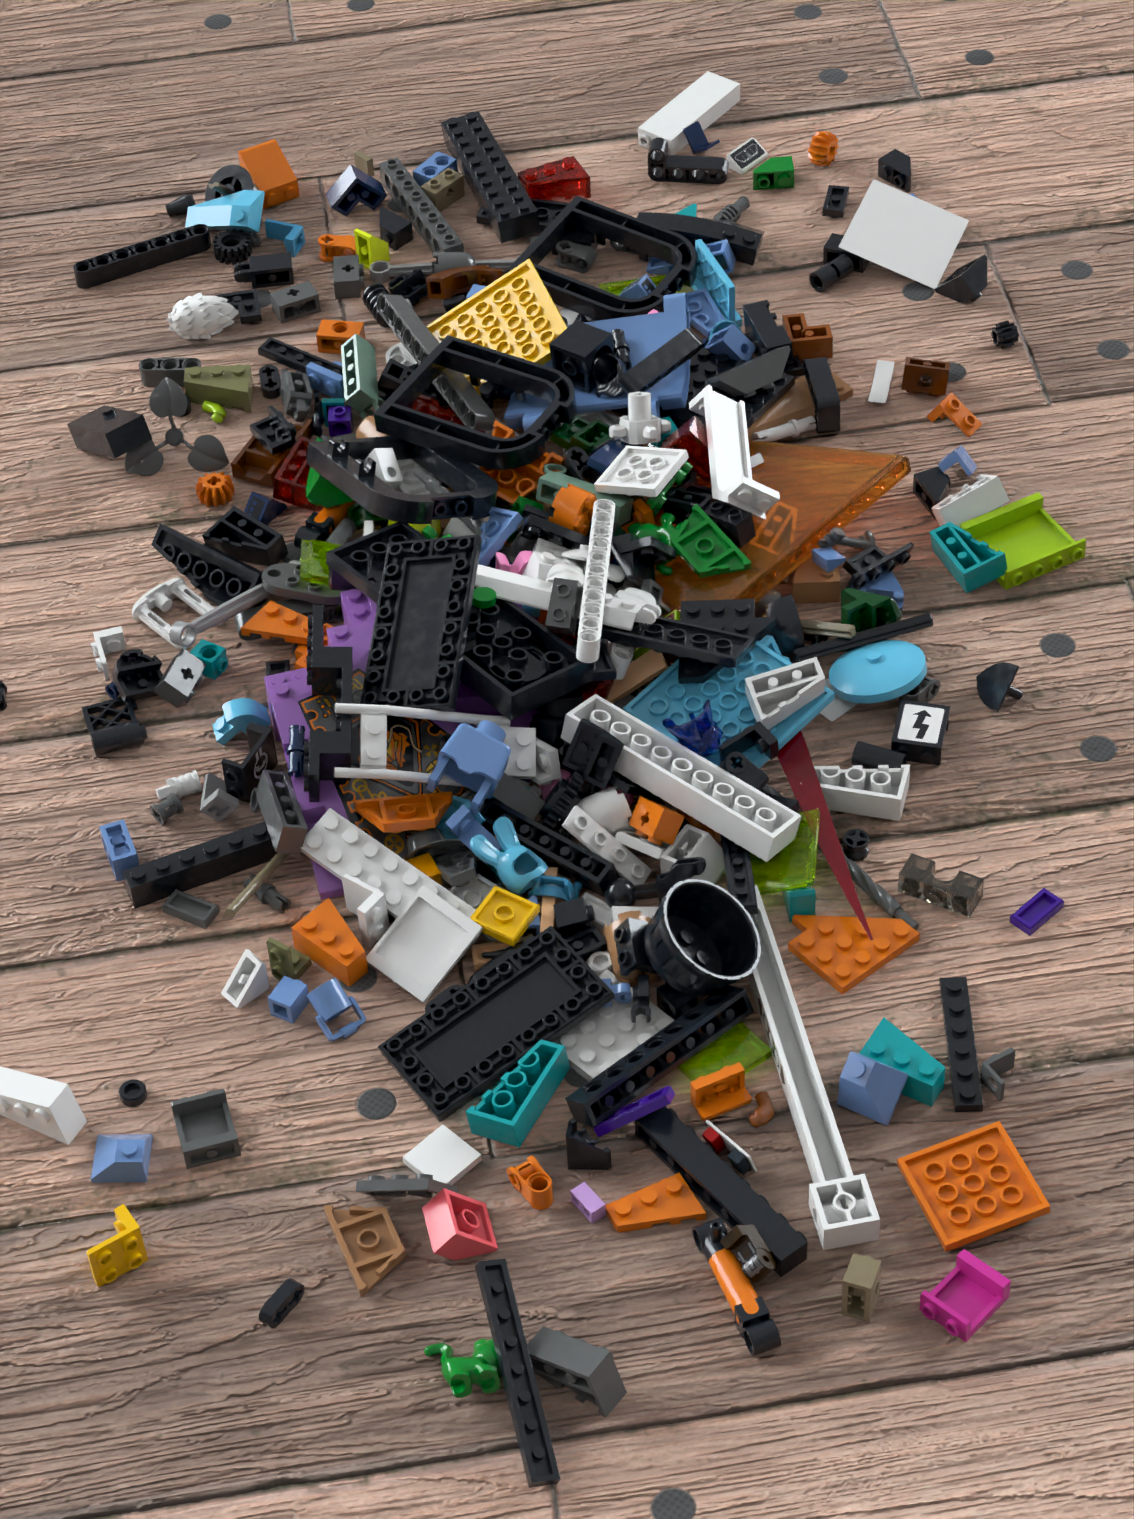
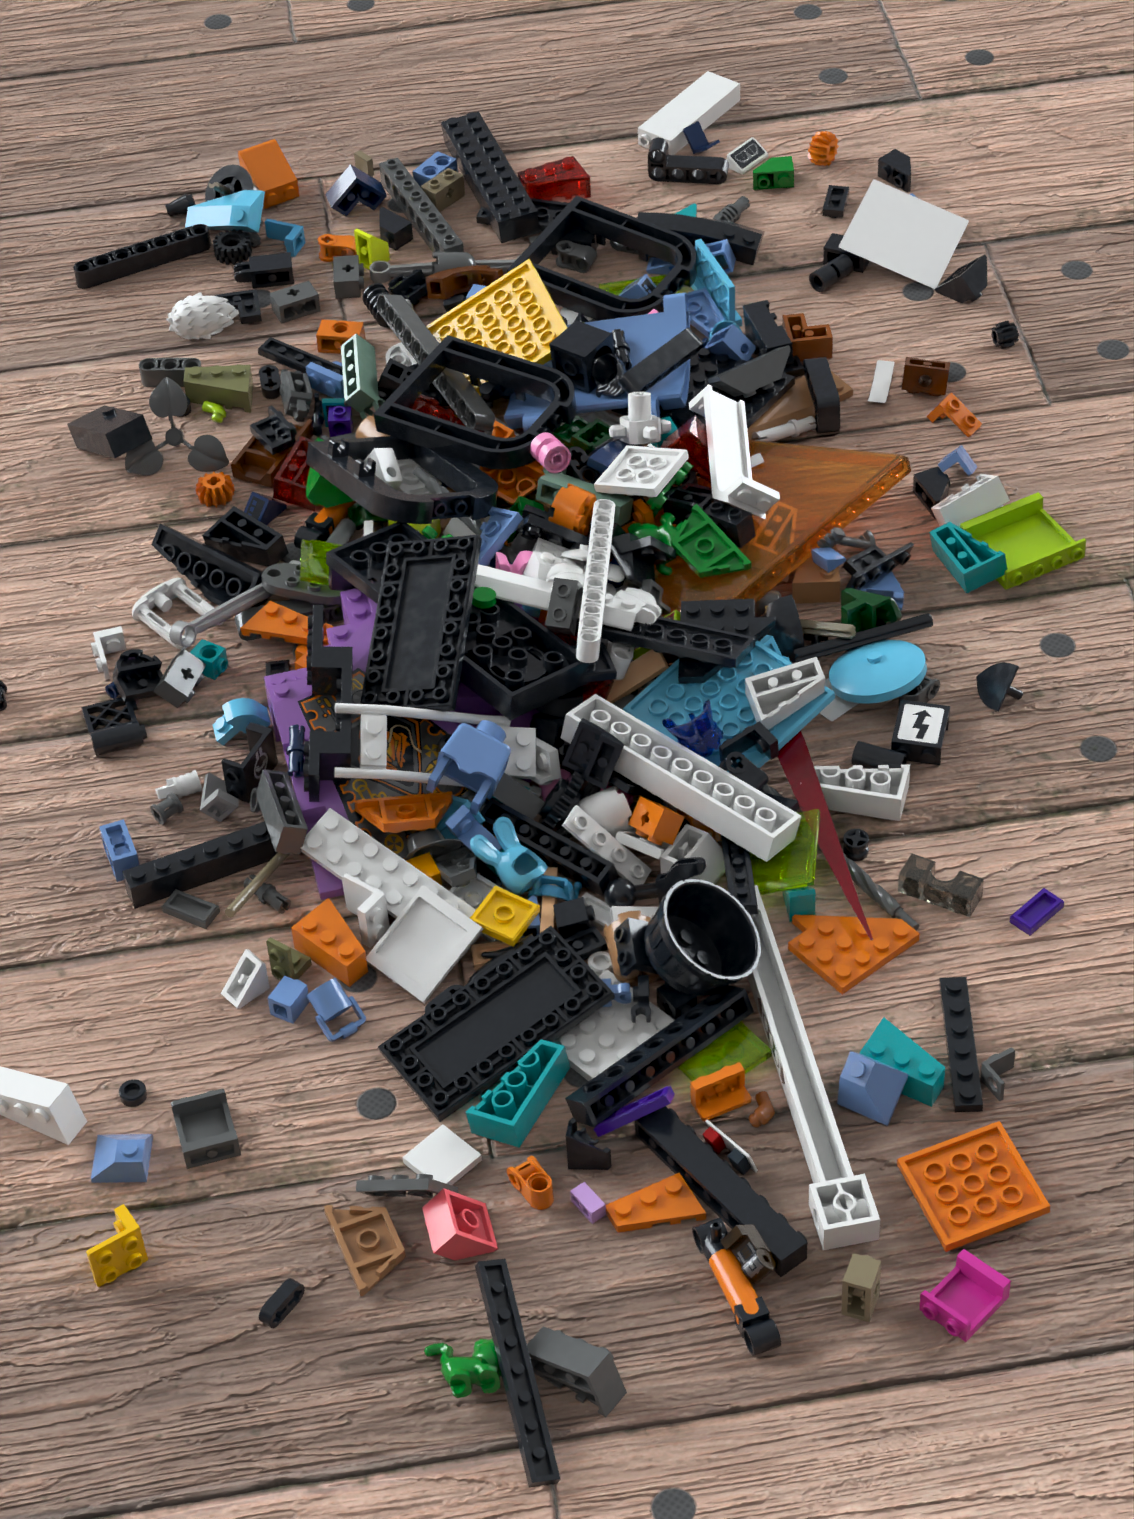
(550, 452): none -> bright pink wheel

